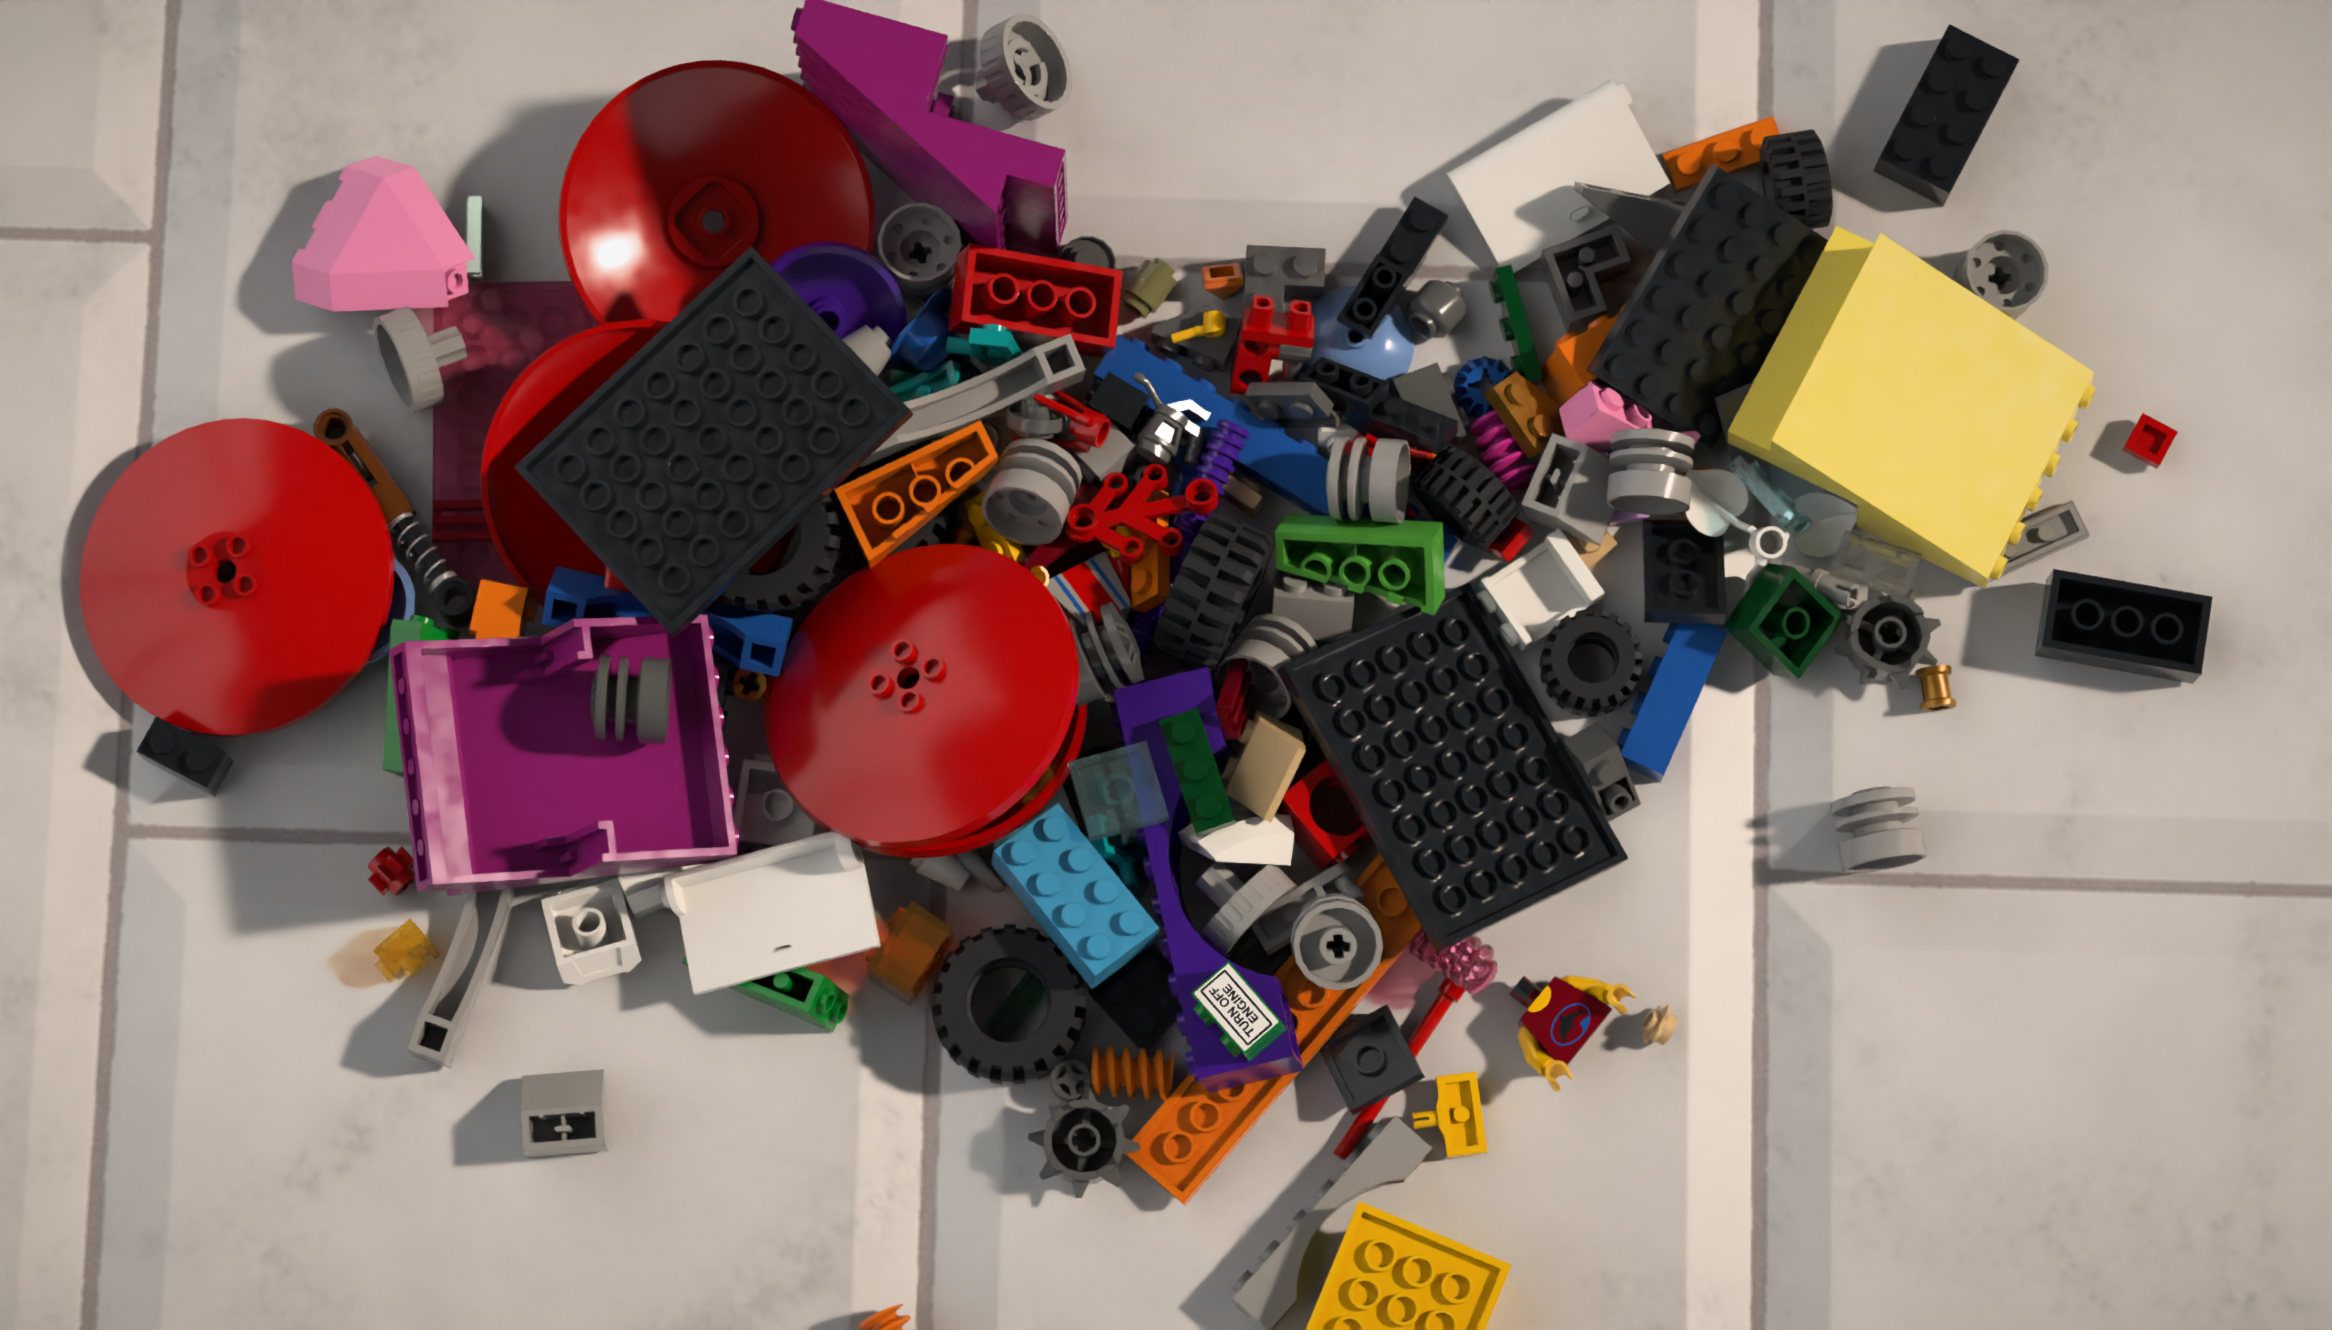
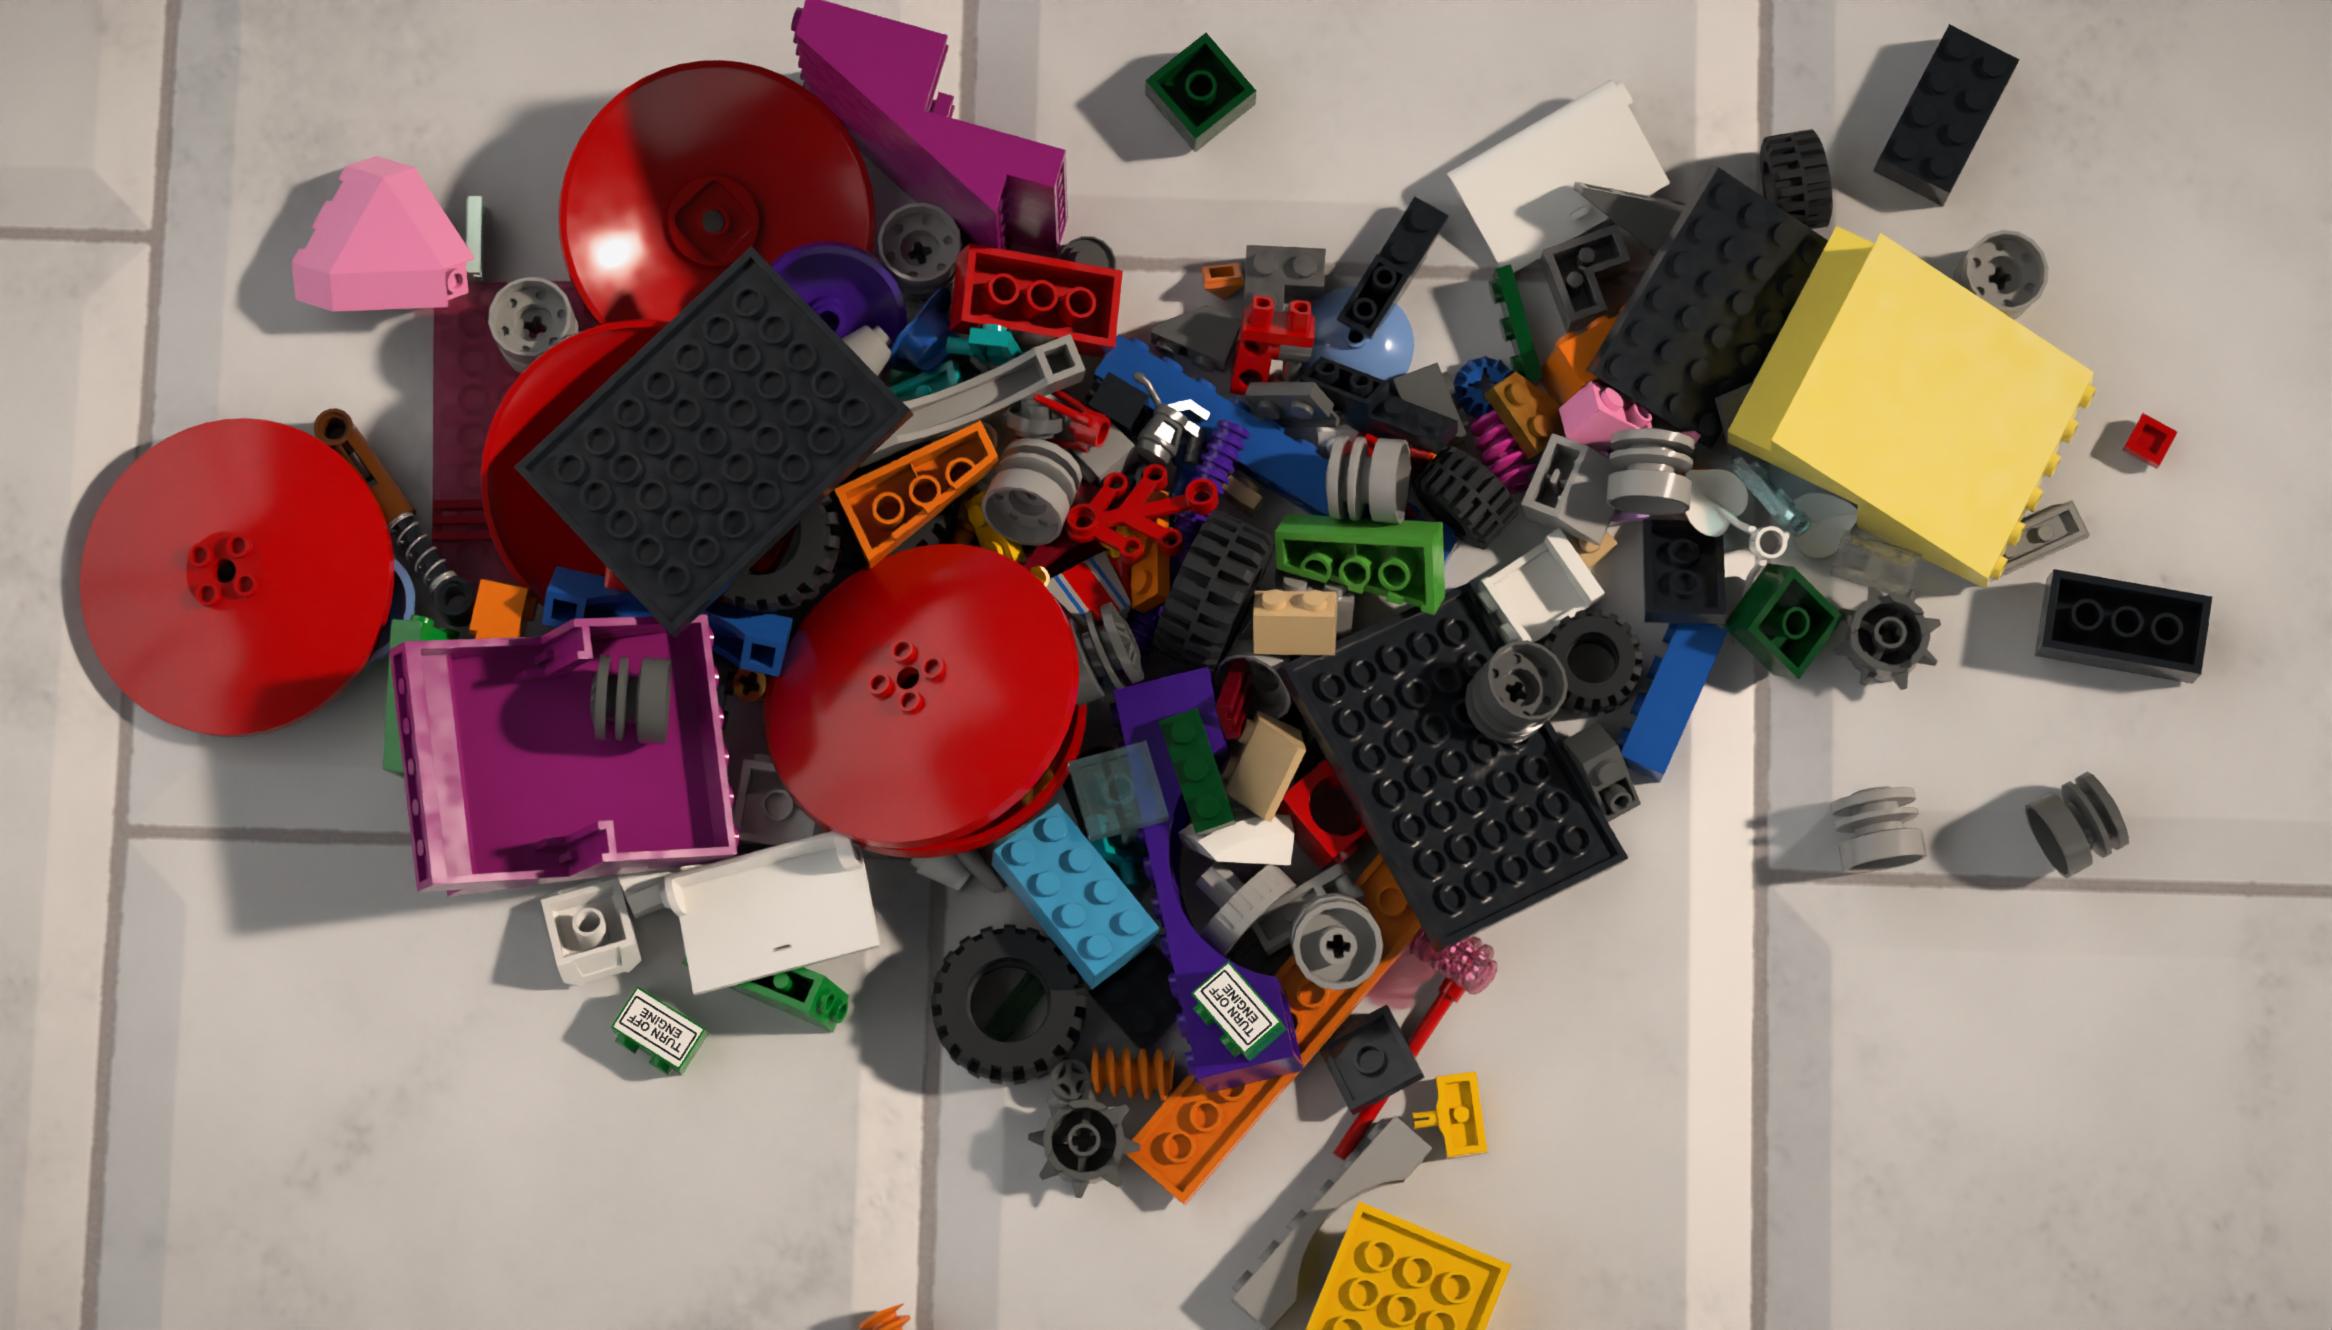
(185, 756): black brick -> none
(392, 871): red gear -> none
(404, 952): clear yellow brick -> none
(414, 358): light grey piece -> none
(460, 977): light grey arch -> none
(524, 309): none -> light grey wheel
(564, 1113): light grey slope -> none
(658, 1031): none -> brick
(909, 952): clear orange brick -> none
(1023, 68): light grey piece -> none
(1148, 287): olive brick -> none
(1200, 92): none -> dark green brick
(1213, 327): yellow hand -> none
(1295, 622): none -> tan slope
(1436, 309): dark grey head -> none
(1510, 540): red plate -> none
(1526, 676): none -> dark grey wheel
(1562, 1019): torso -> none
(1659, 1025): tan plate -> none
(1729, 151): orange plate -> none
(1829, 586): light grey pin -> none
(1935, 688): pearl gold bush -> none
(2079, 823): none -> dark grey wheel

